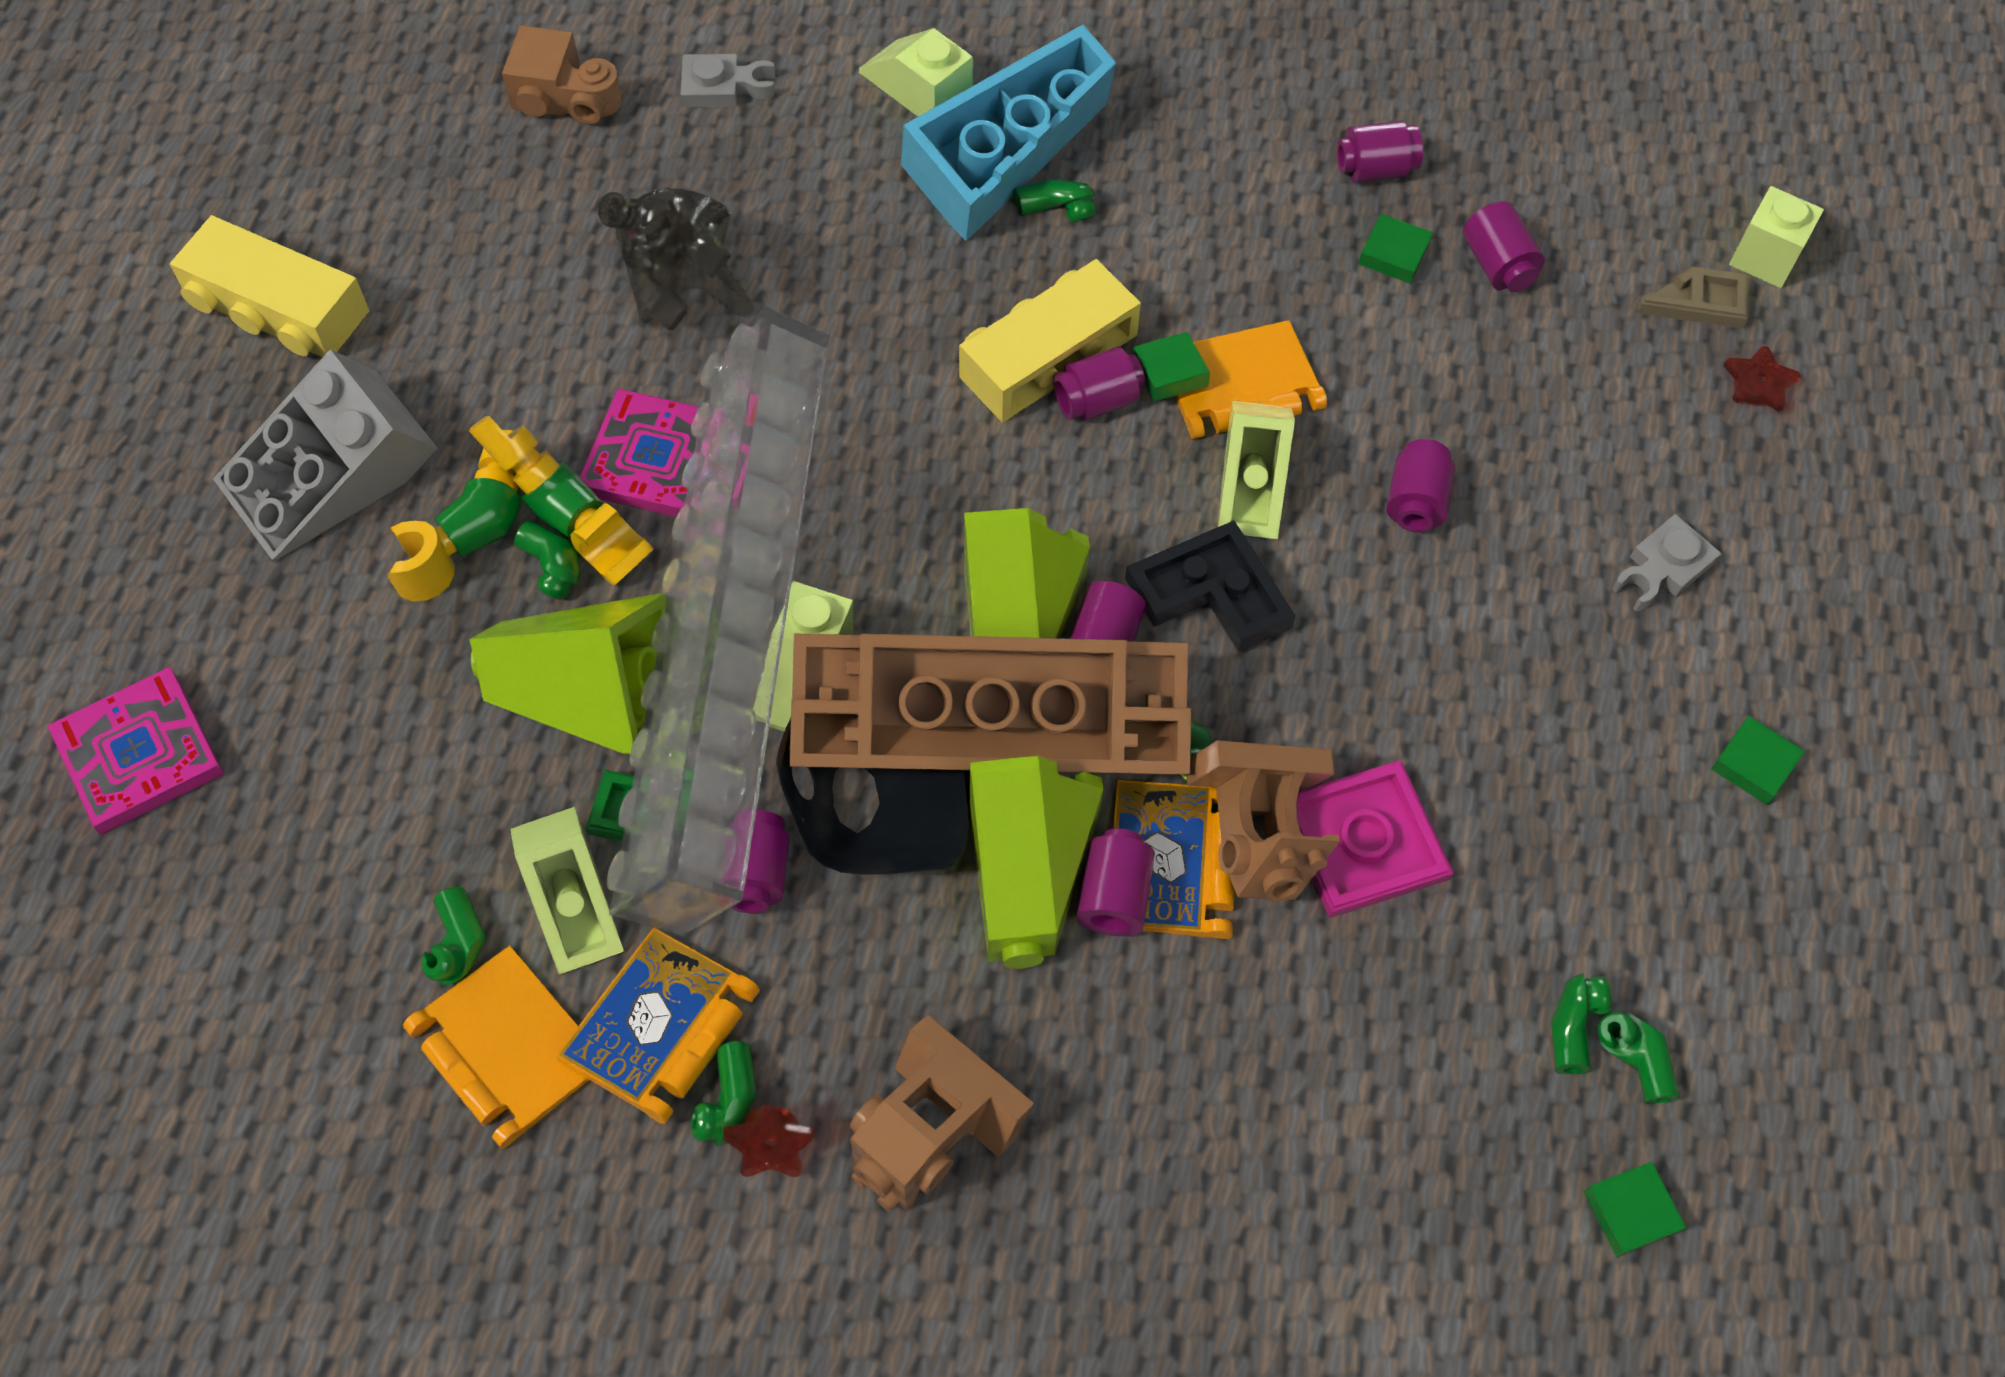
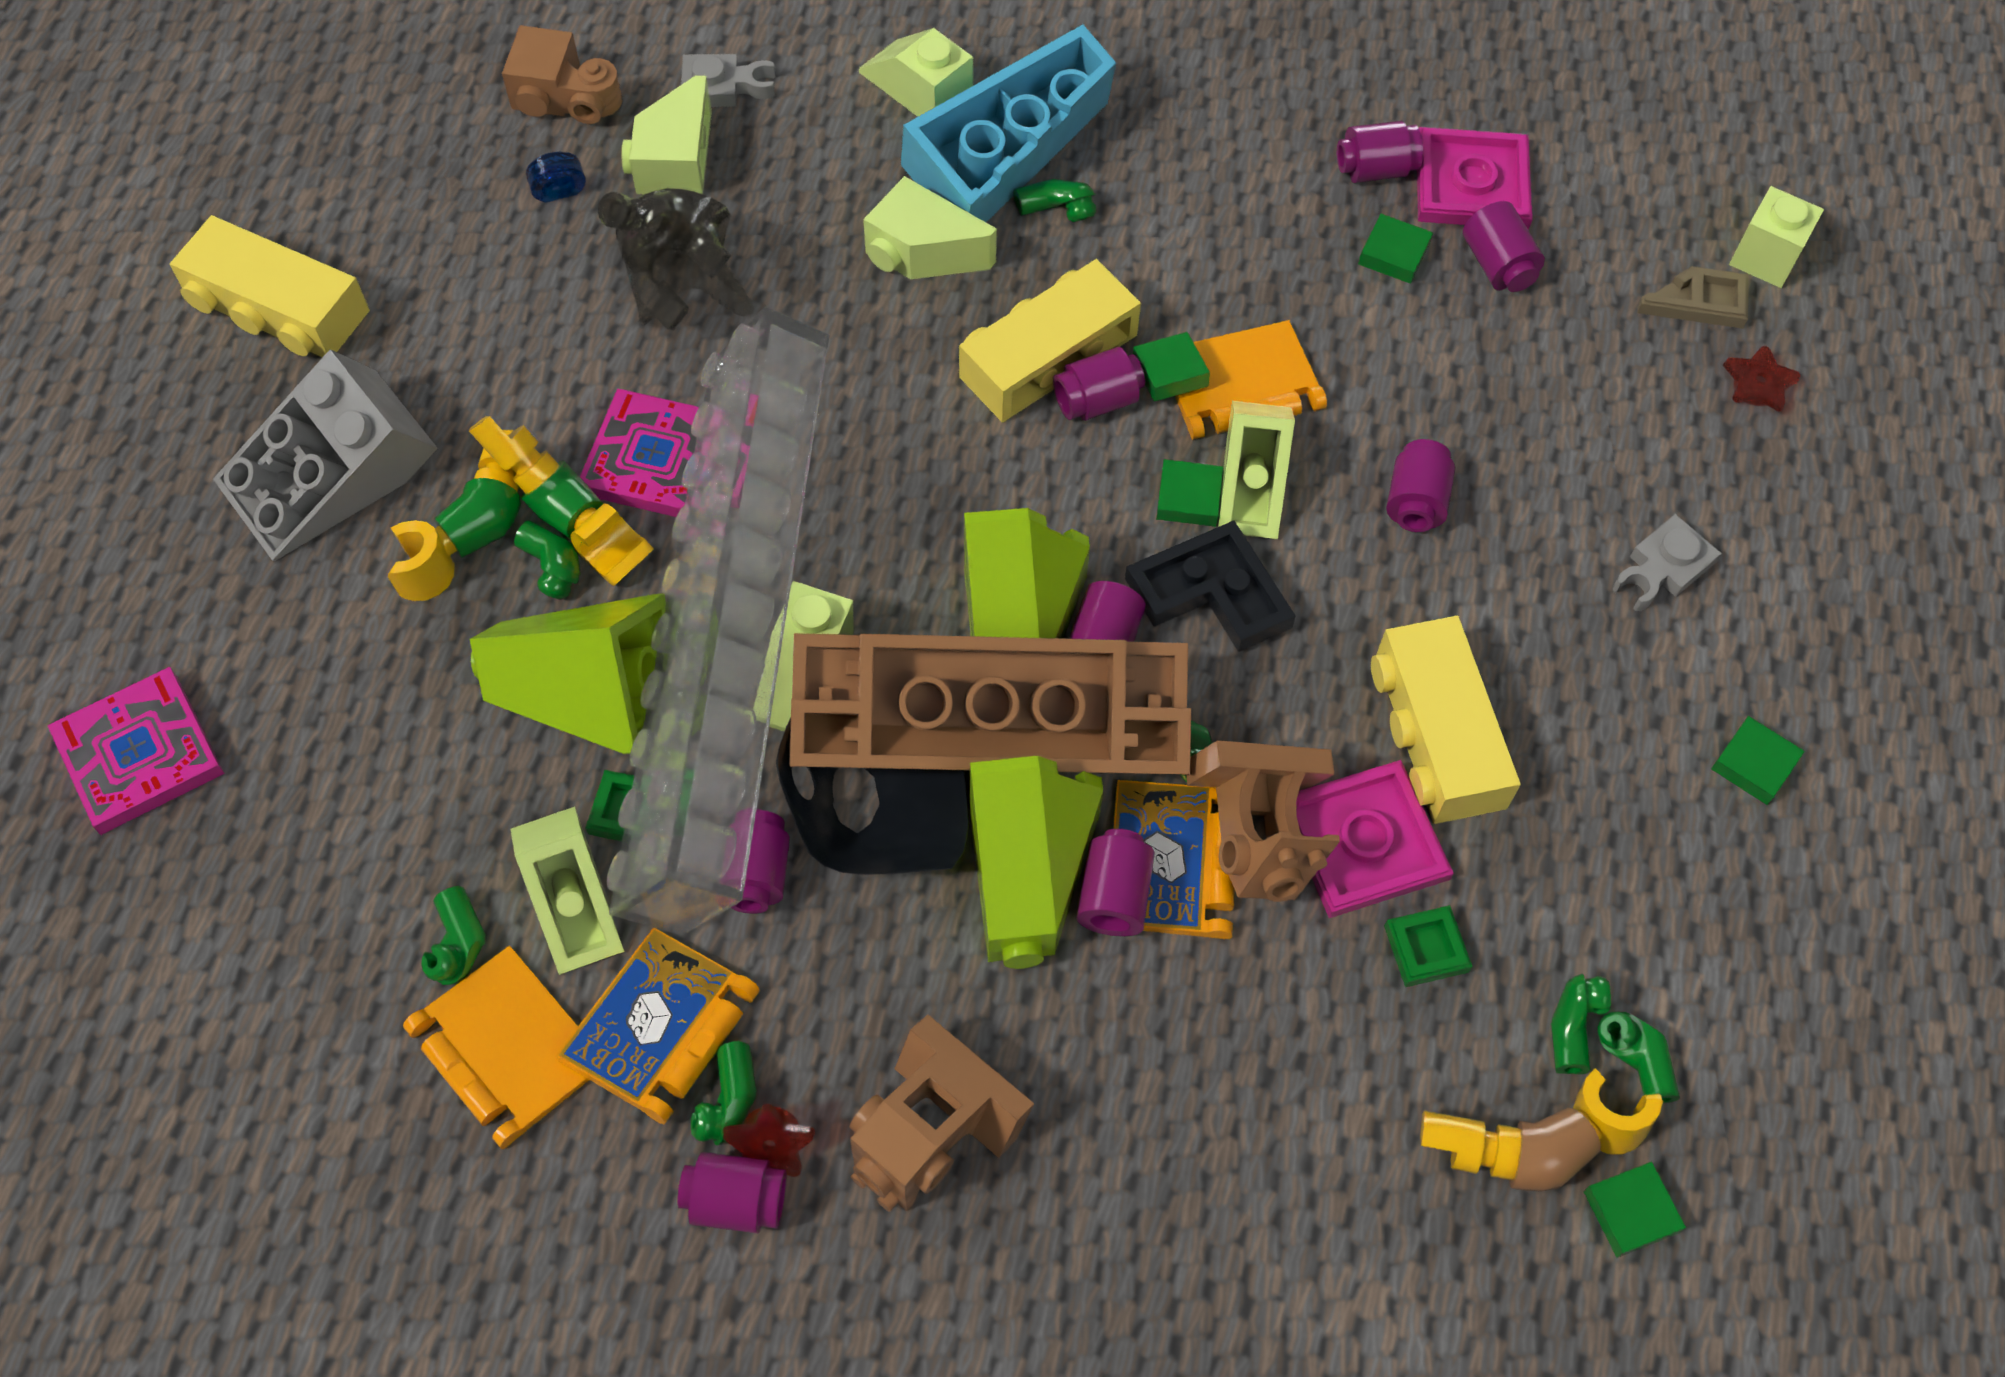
(555, 176): none -> clear blue tile
(671, 140): none -> yellowish green slope
(732, 1193): none -> magenta brick
(926, 235): none -> yellowish green slope
(1189, 492): none -> green tile
(1428, 946): none -> green tile
(1444, 720): none -> light yellow brick
(1470, 171): none -> dark pink tile
(1543, 1152): none -> yellow piece

